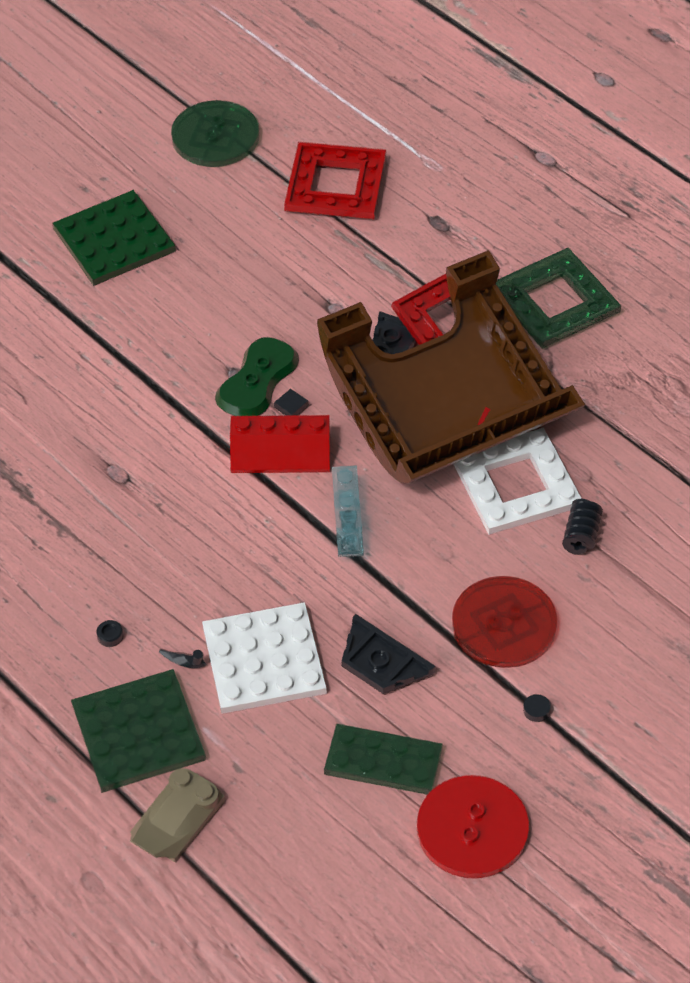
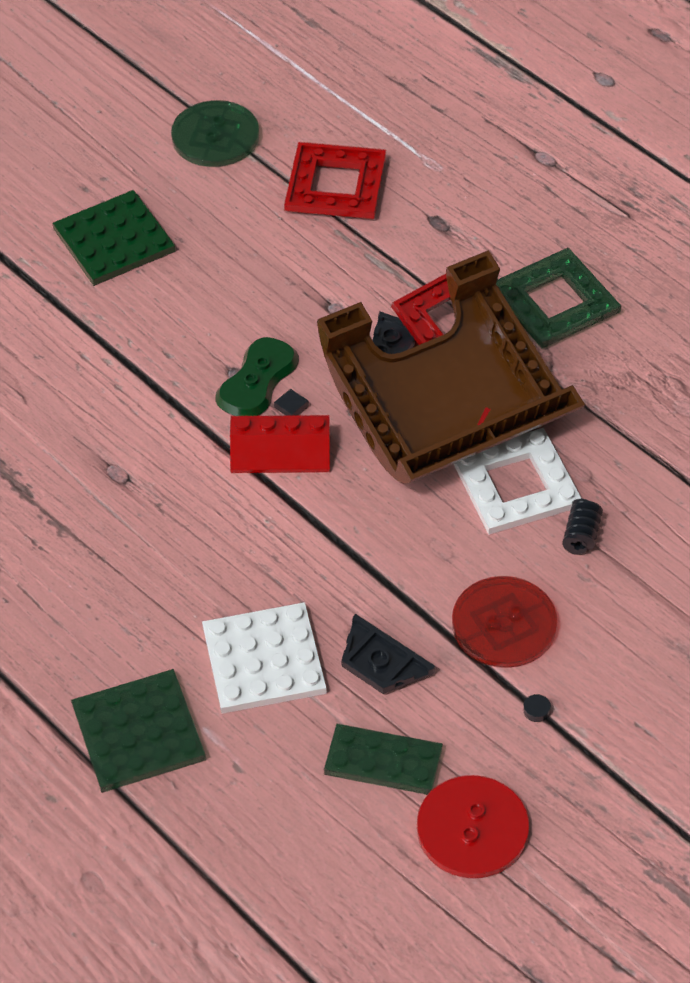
(109, 633): black tile -> none
(177, 815): dark tan slope -> none
(185, 659): black bar -> none
(347, 511): clear light blue slope -> none

